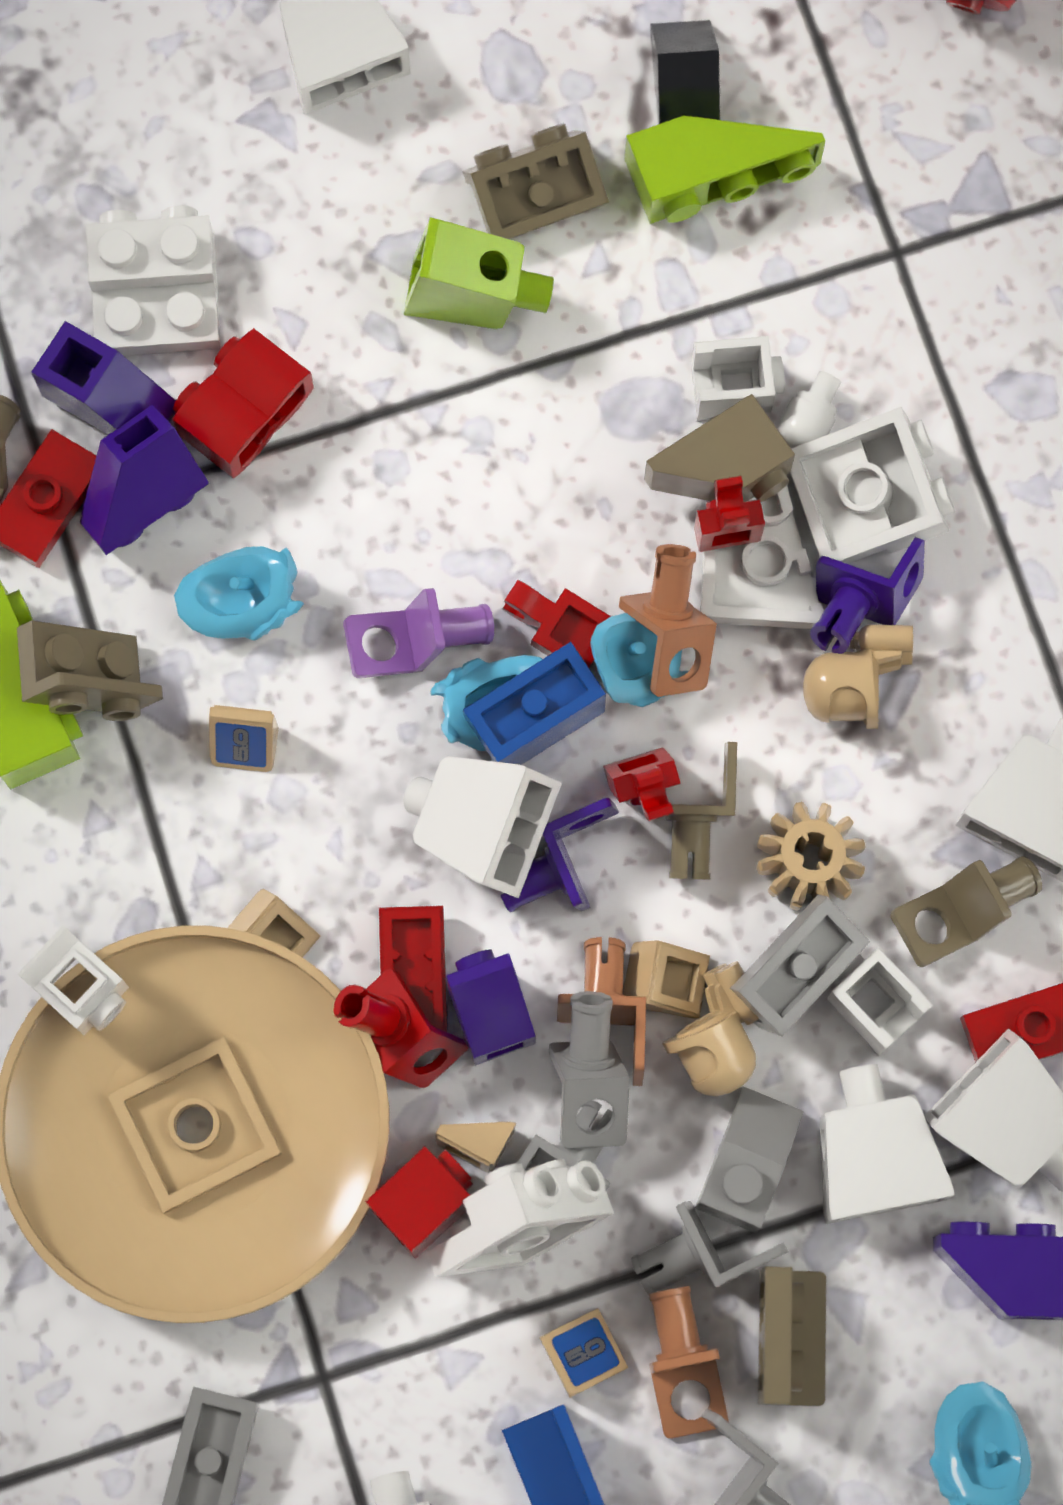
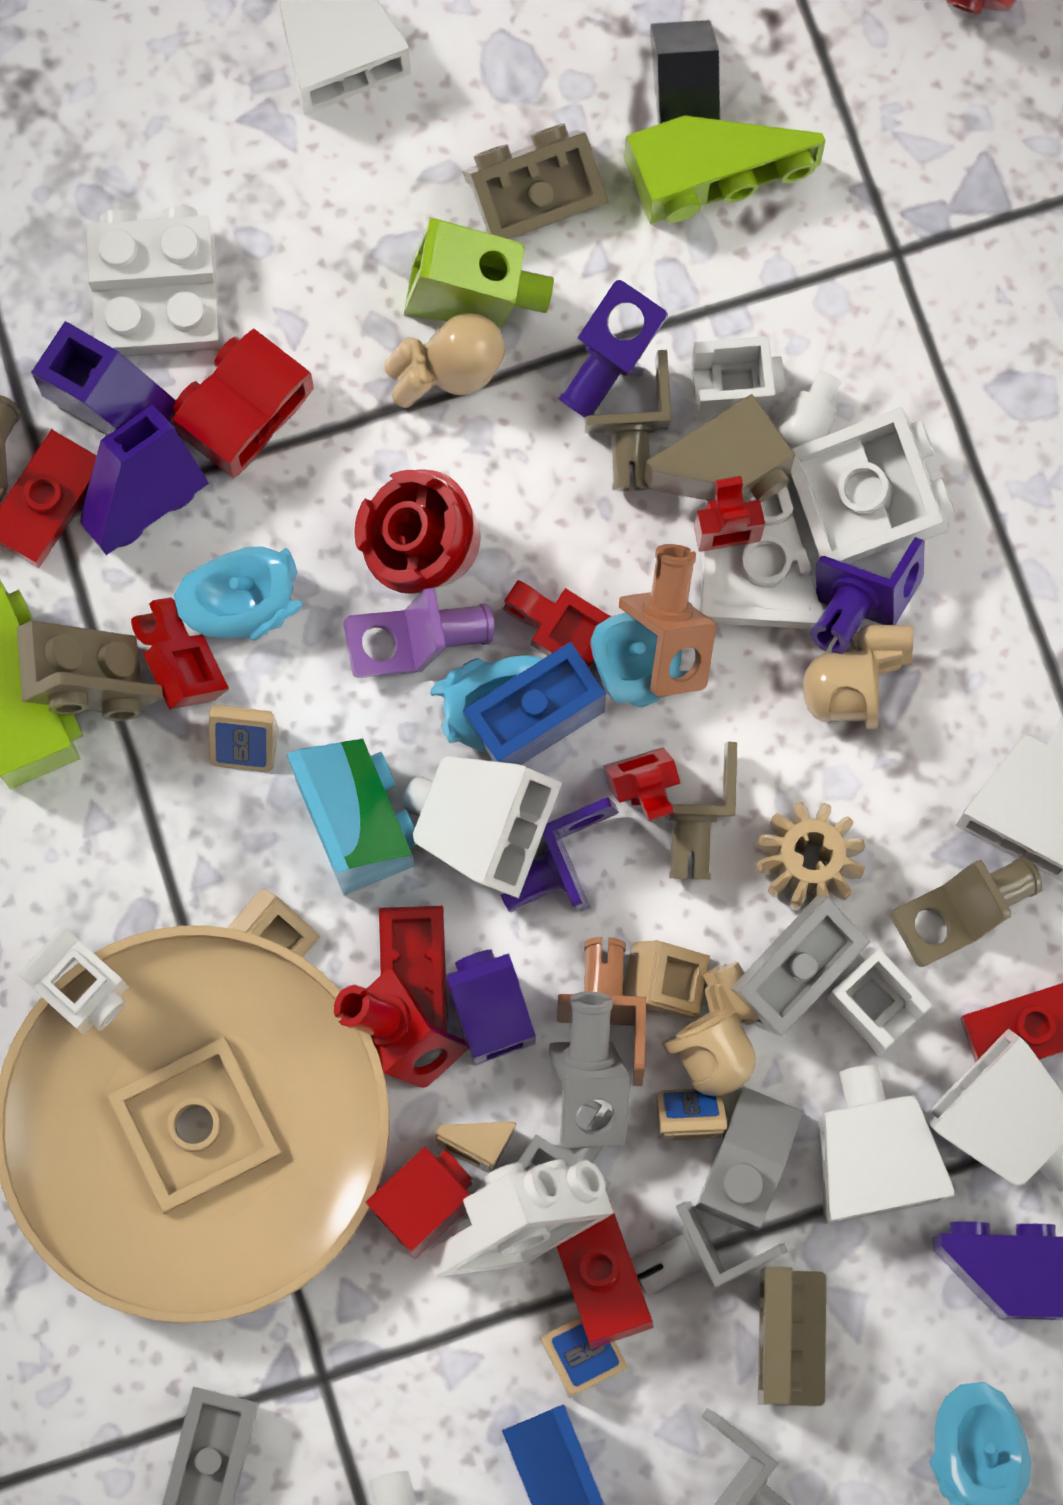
(177, 660): none -> red plate
(353, 813): none -> medium azure slope
(417, 531): none -> red cone
(455, 358): none -> tan piece
(604, 1283): none -> red plate
(609, 354): none -> dark purple bracket
(631, 431): none -> dark tan bracket
(682, 1360): nougat bracket -> none
(690, 1115): none -> tan slope

